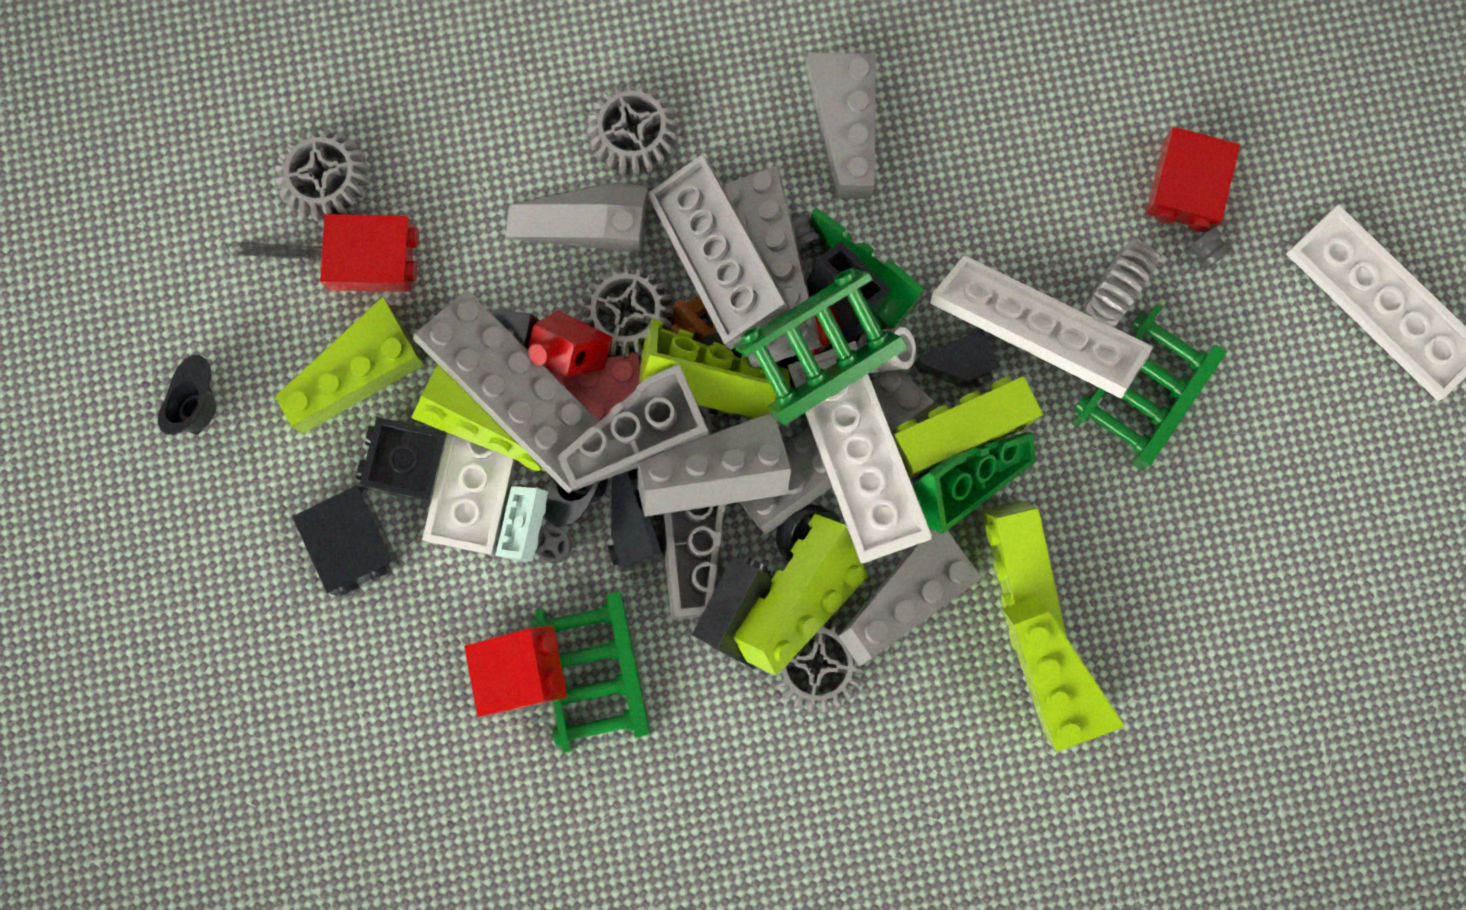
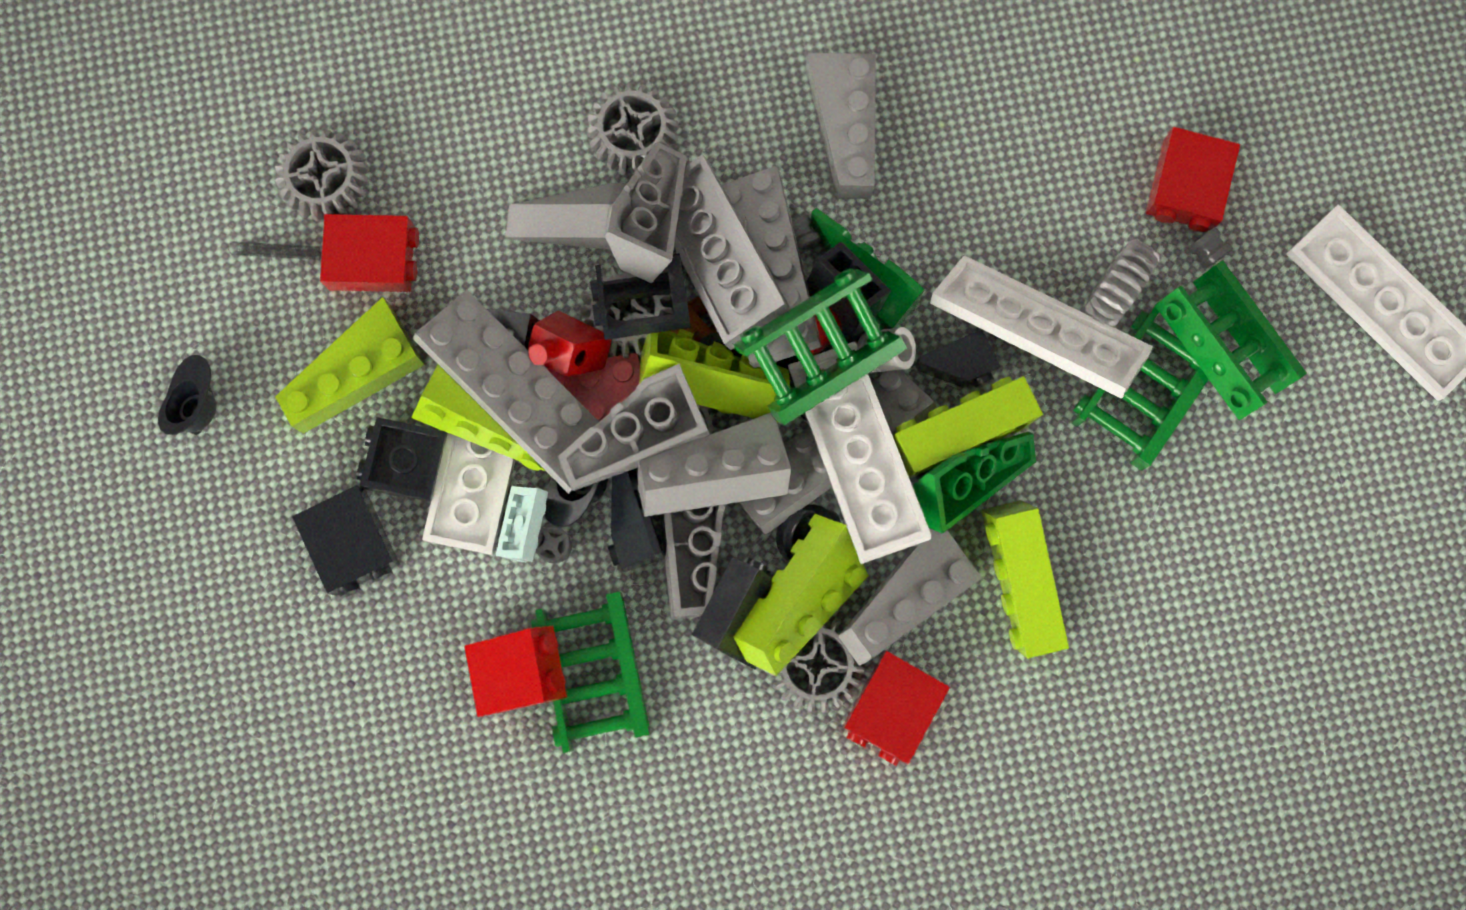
(629, 288): none -> black panel
(646, 214): none -> light grey wedge
(895, 709): none -> red brick
(1060, 685): lime wedge -> none
(1247, 326): none -> green fence

